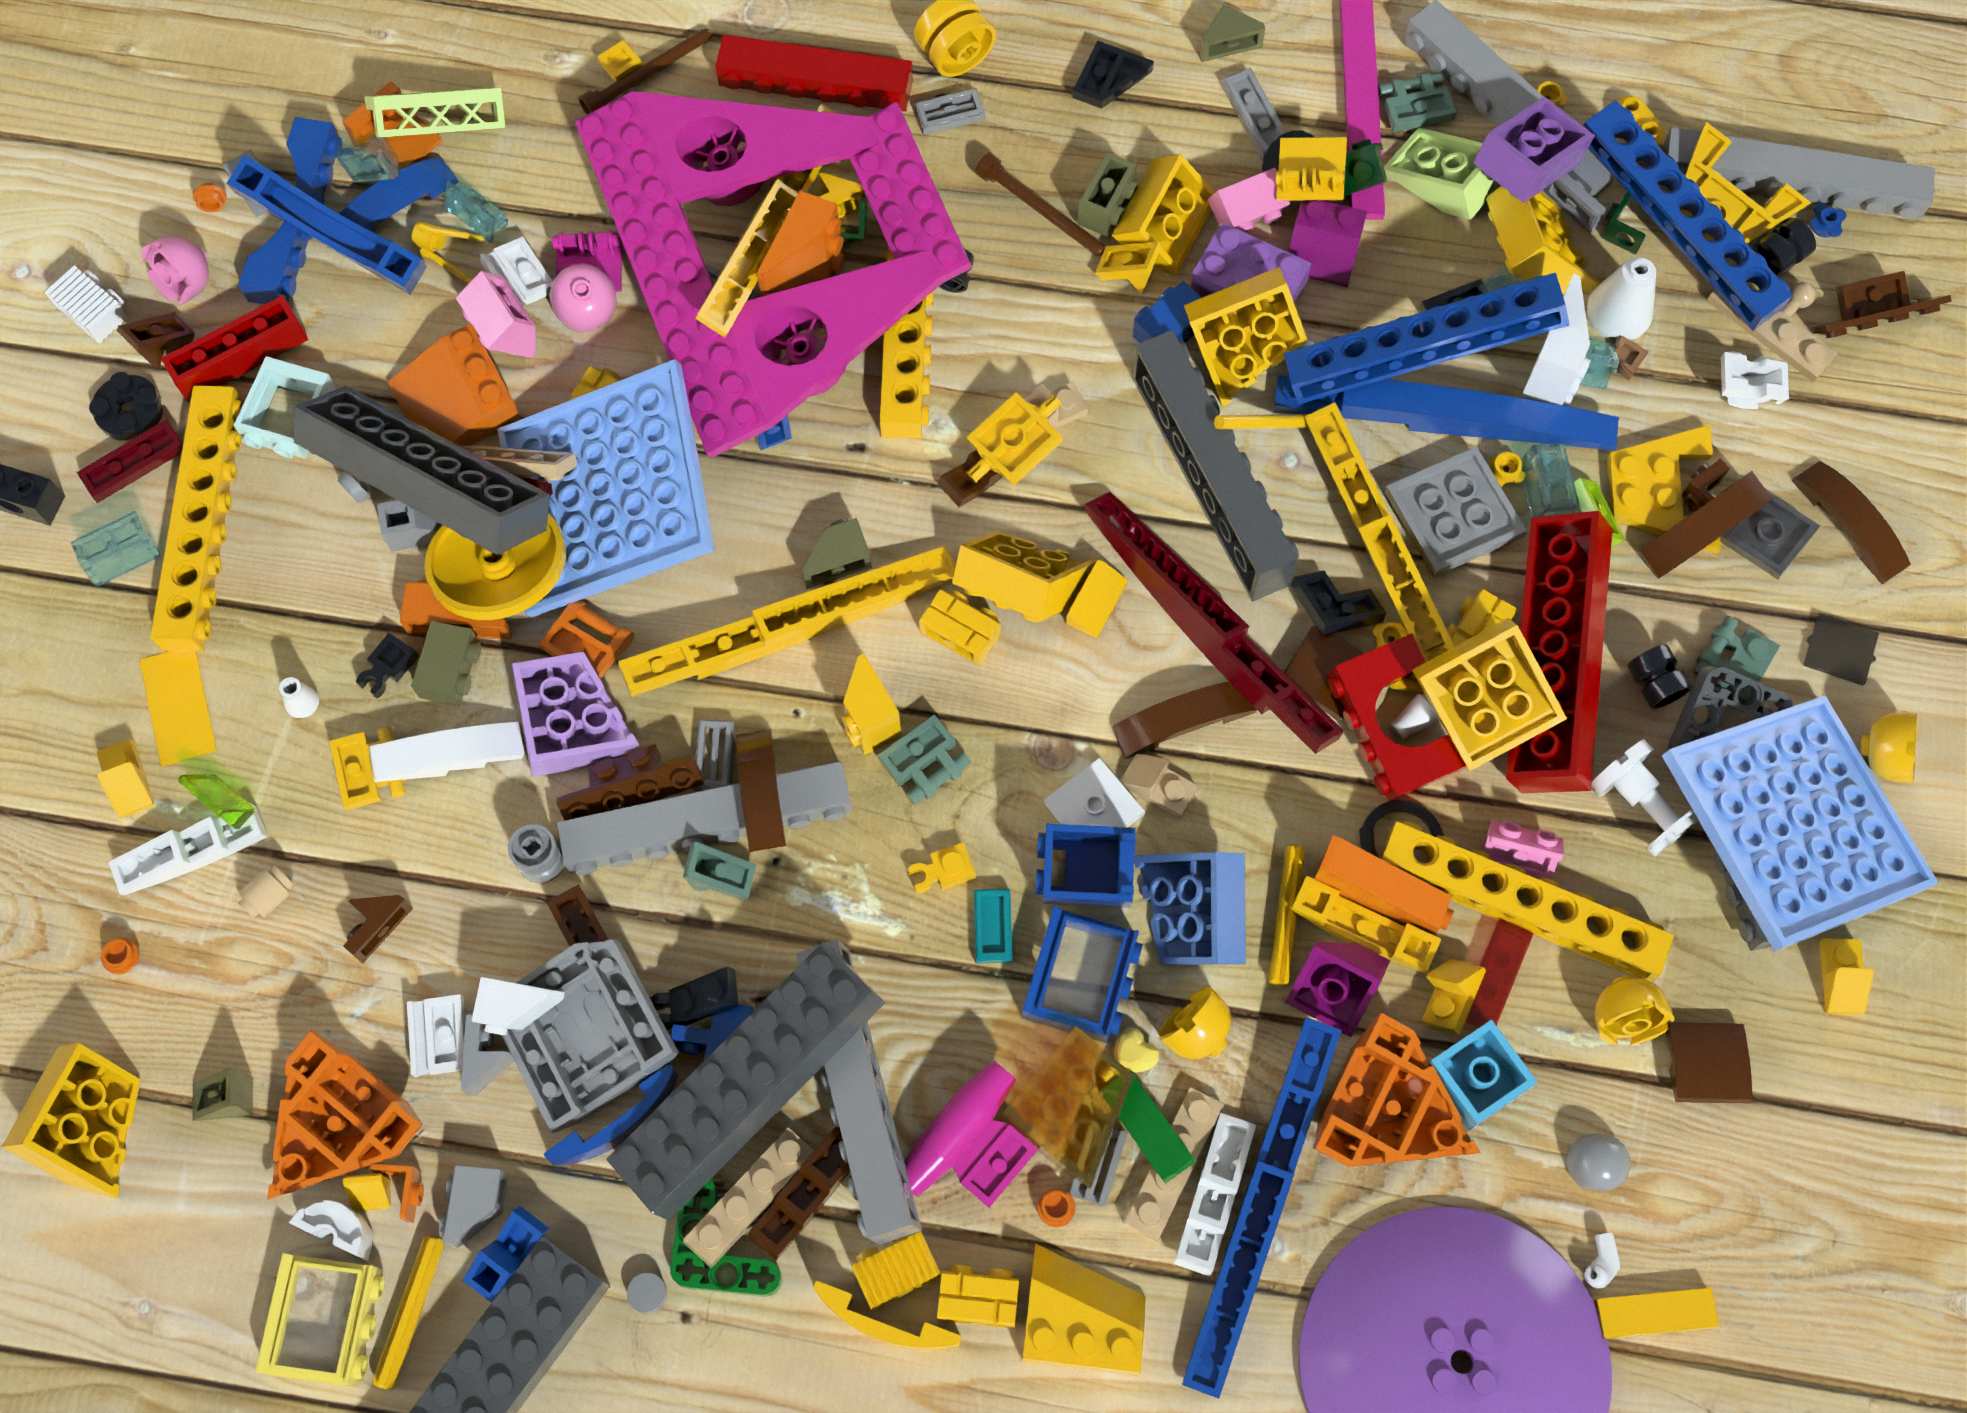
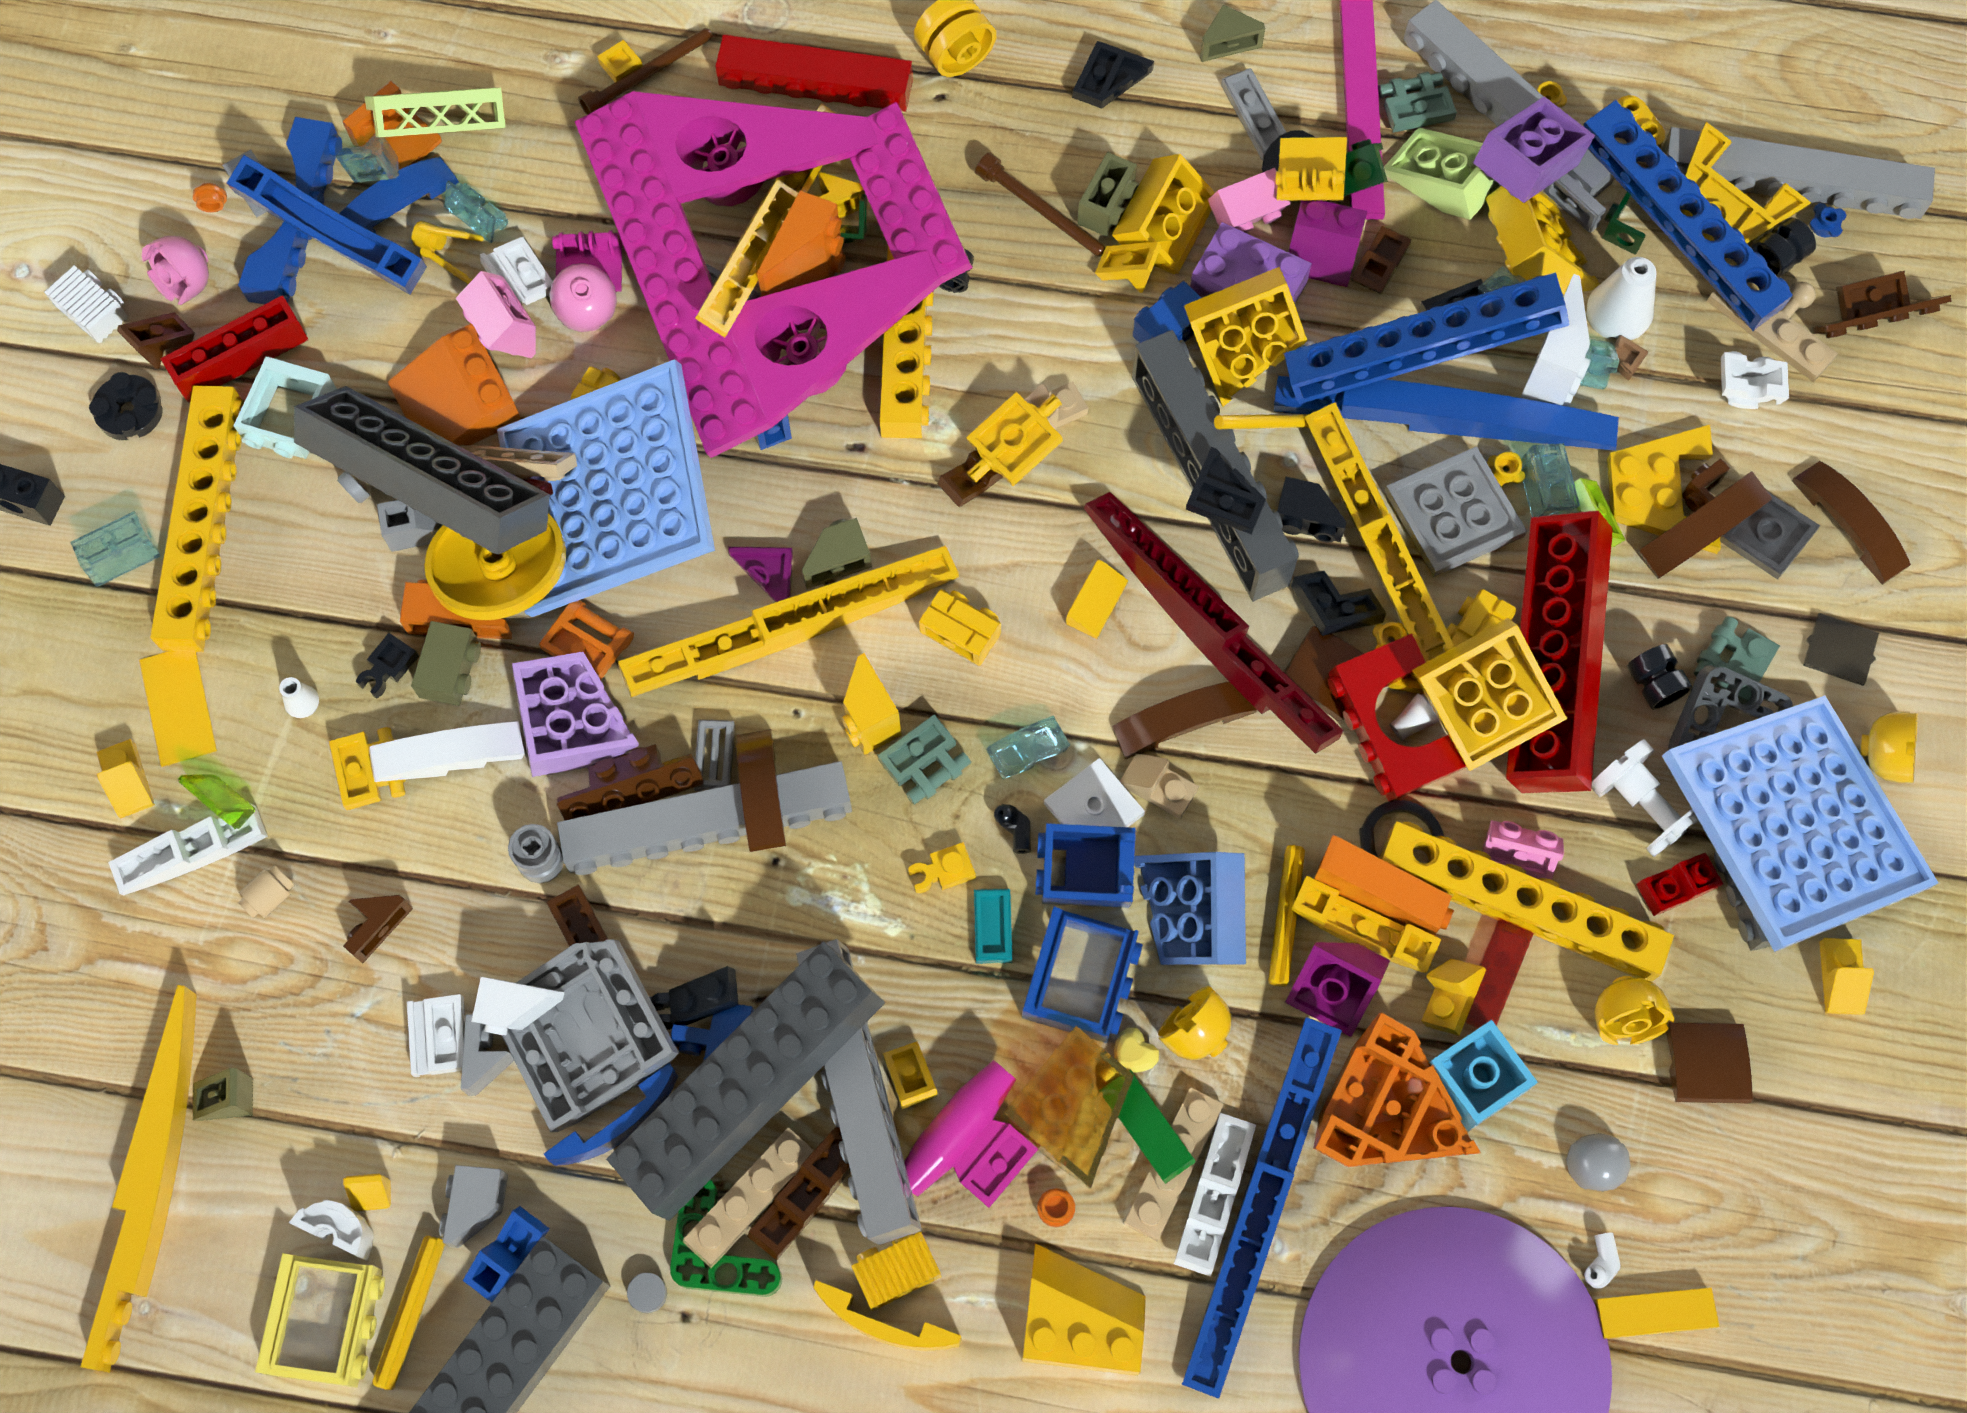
(77, 1120): yellow wedge -> none
(120, 956): orange plate -> none
(131, 461): dark red plate -> none
(146, 1183): none -> yellow slope
(334, 1118): orange wedge -> none
(413, 1189): orange bracket -> none
(718, 871): sand green slope -> none
(767, 567): none -> magenta tile
(910, 1075): none -> yellow slope
(951, 115): light grey tile -> none
(978, 1298): yellow brick -> none
(1017, 824): none -> black arm
(1020, 575): yellow wedge -> none
(1027, 746): none -> clear light blue slope
(1088, 1195): light grey tile -> none
(1225, 495): none -> black wing
(1309, 511): none -> black slope
(1381, 260): none -> reddish brown slope
(1679, 884): none -> red slope

